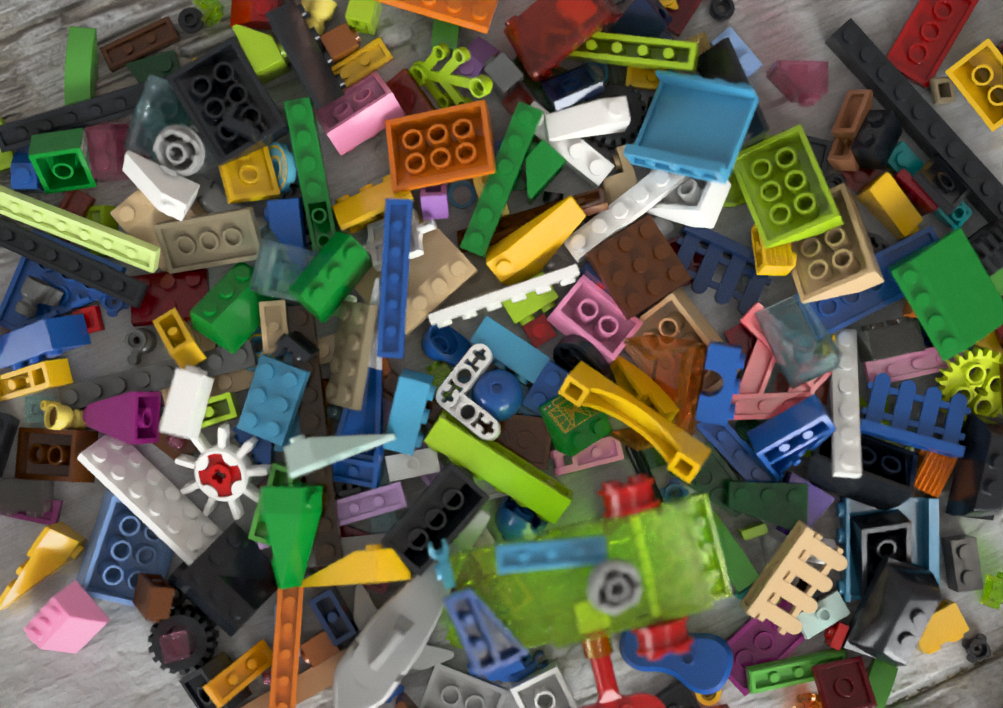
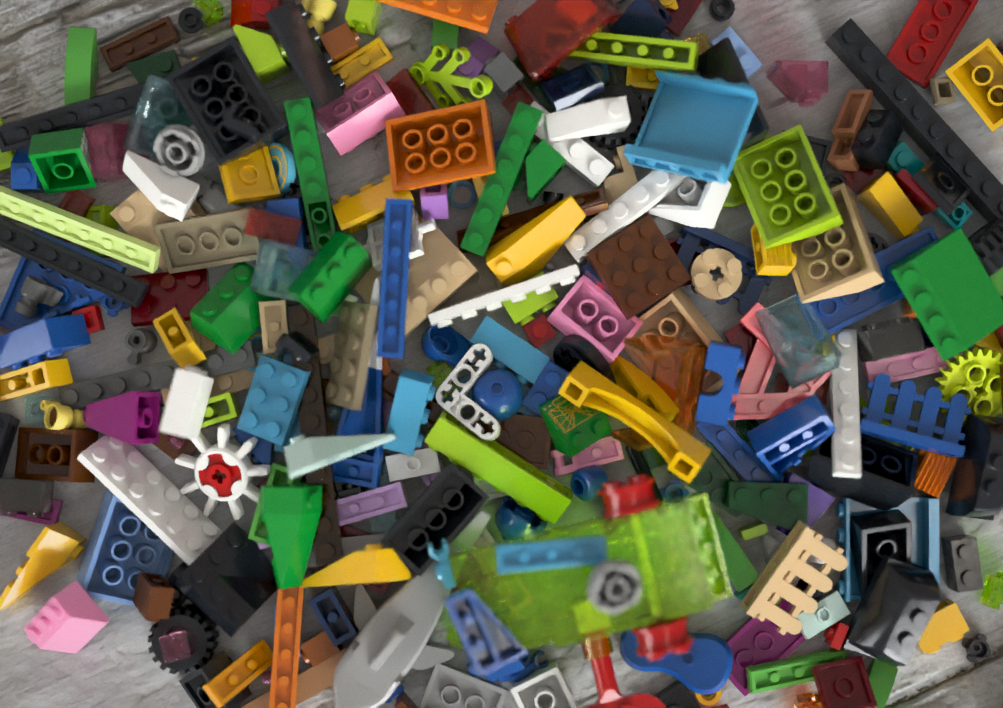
(272, 226): none -> clear red plate
(587, 481): none -> blue head
(729, 267): none -> tan plate

